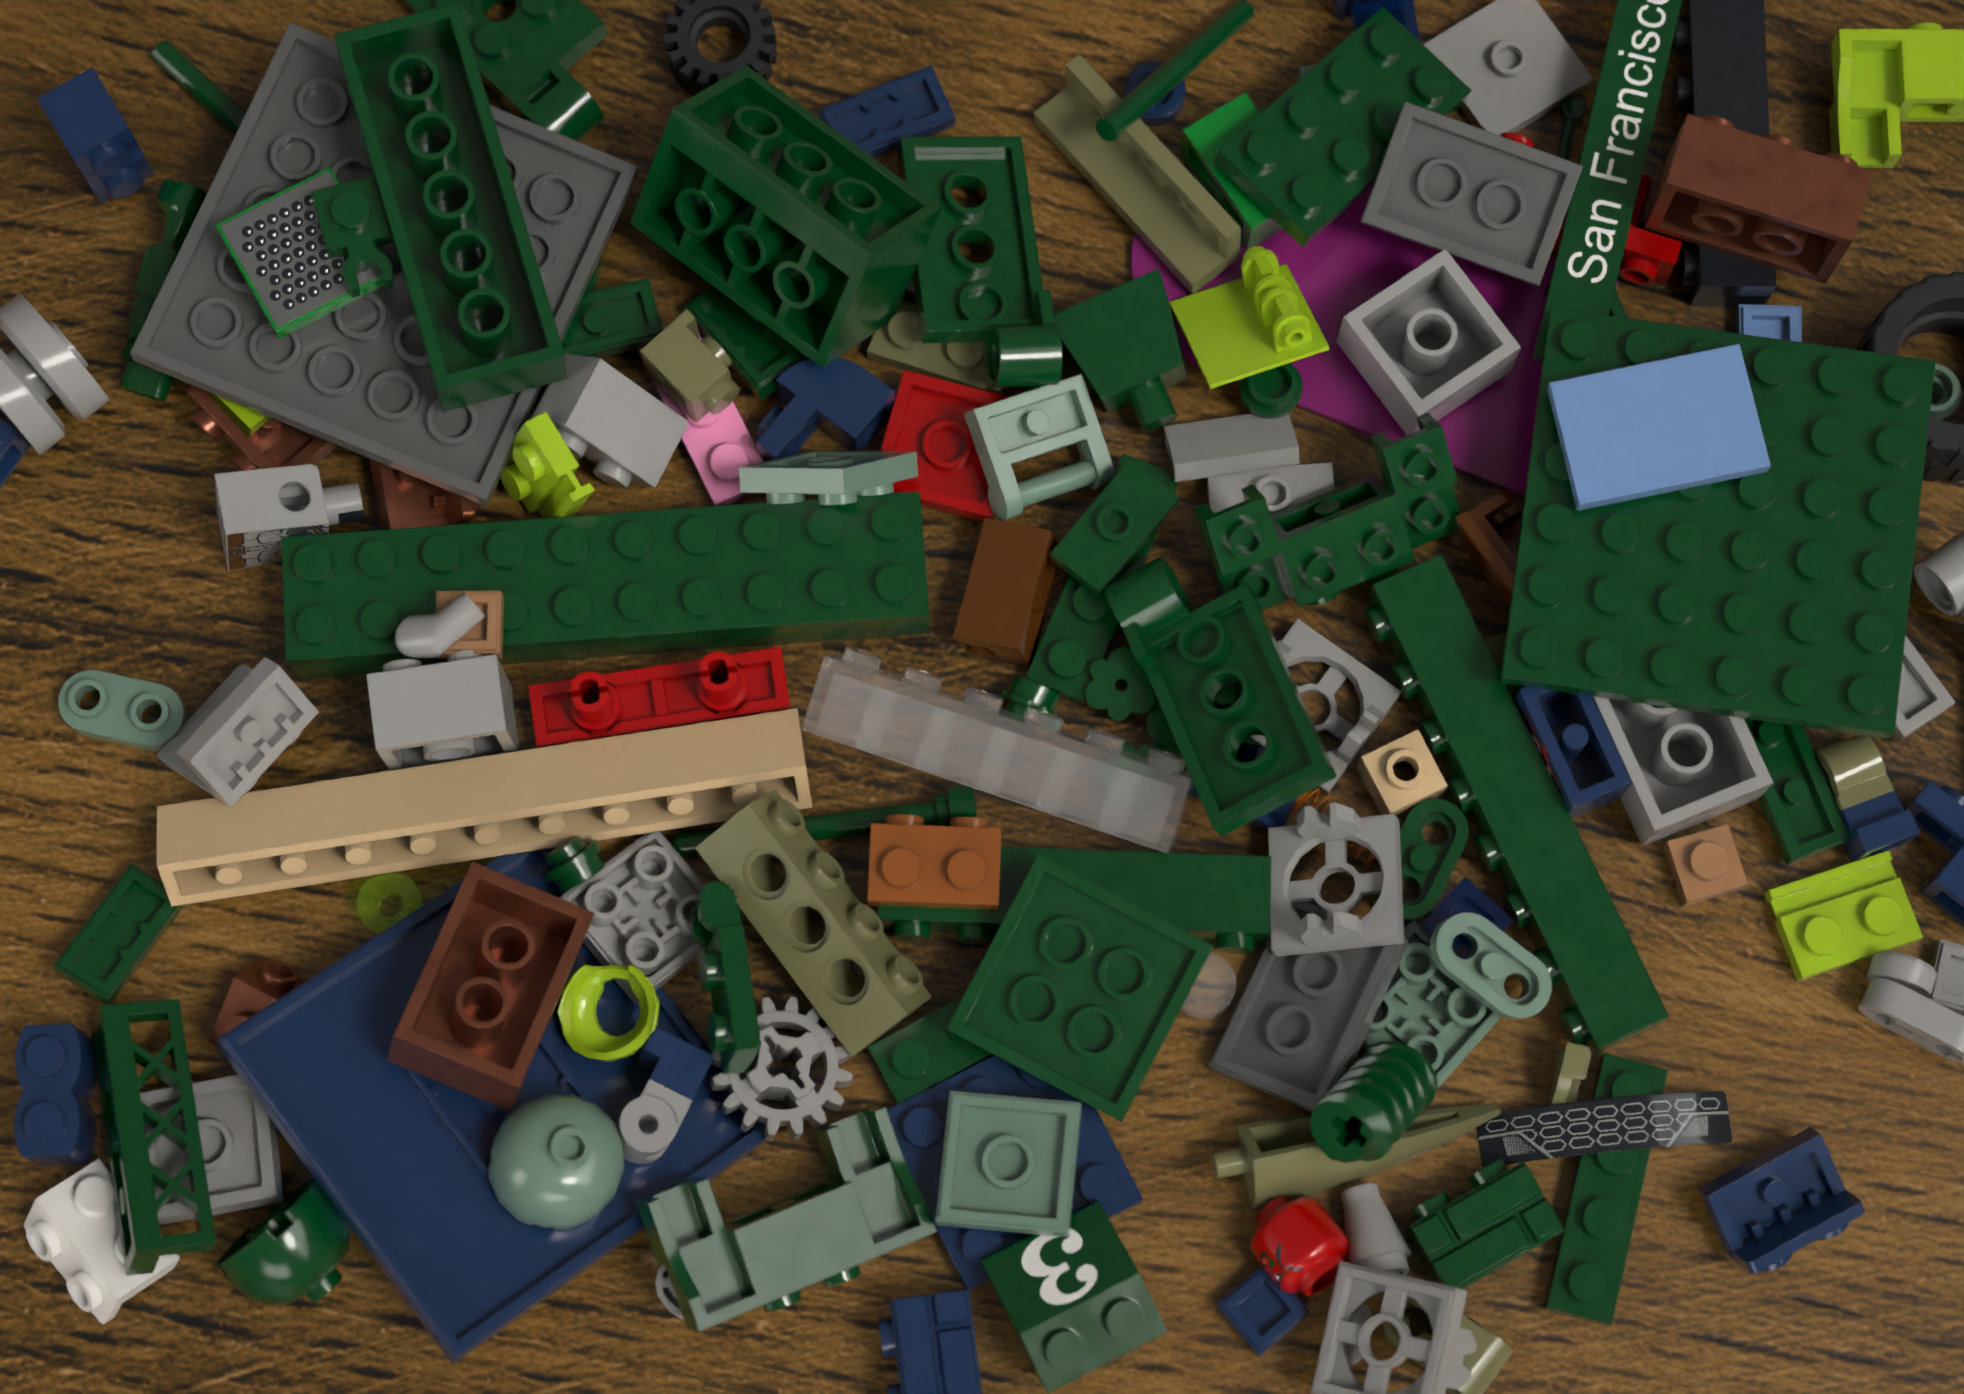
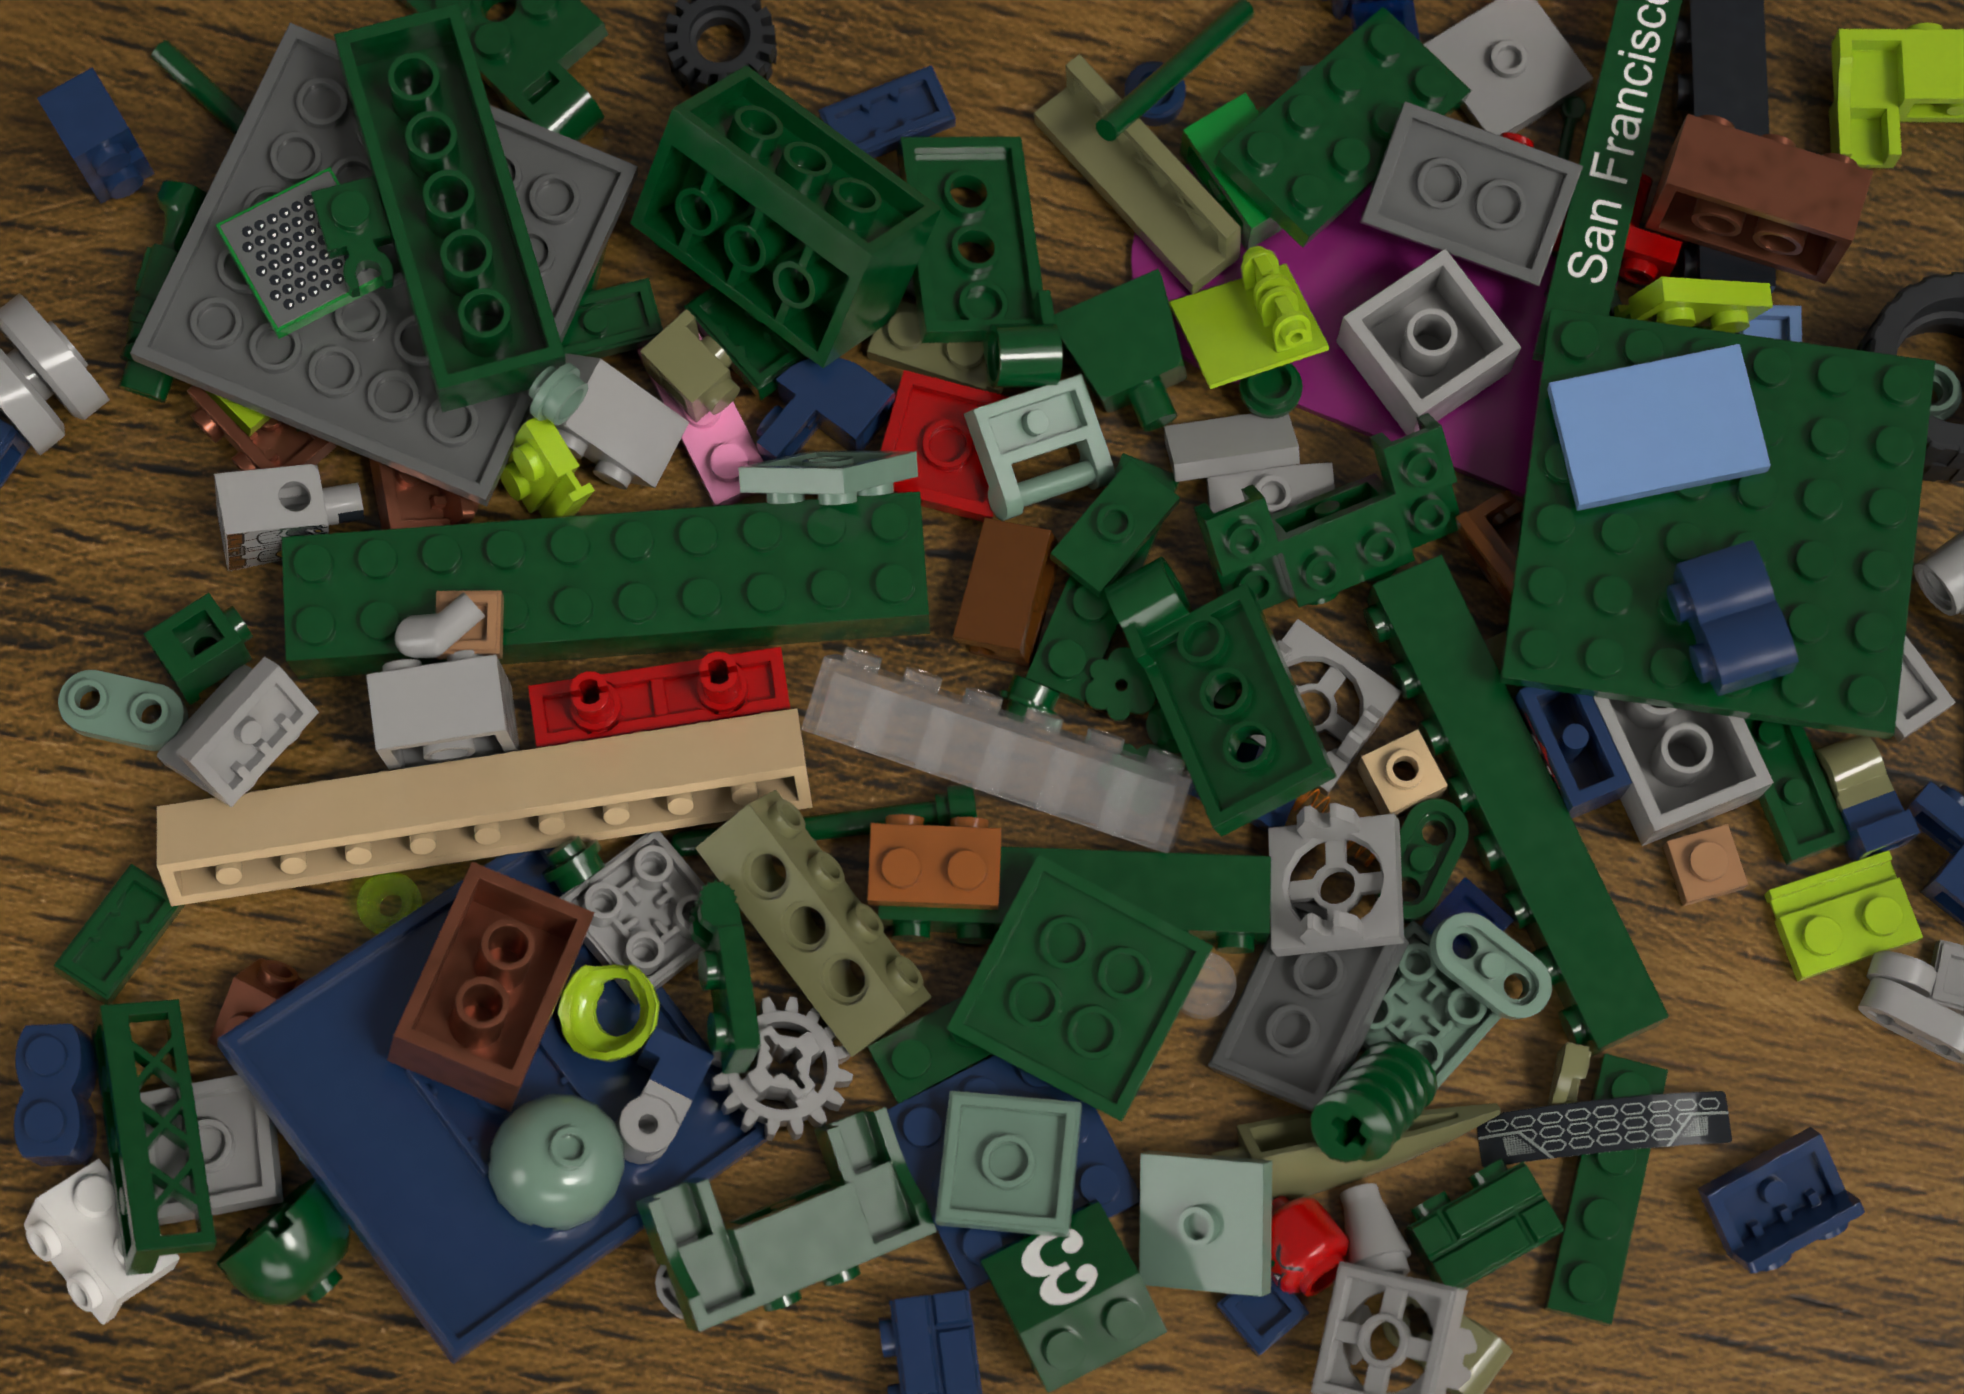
(189, 631): none -> dark green brick
(557, 393): none -> sand green plate
(1205, 1222): none -> sand green plate
(1699, 303): none -> lime plate
(1733, 619): none -> dark blue brick

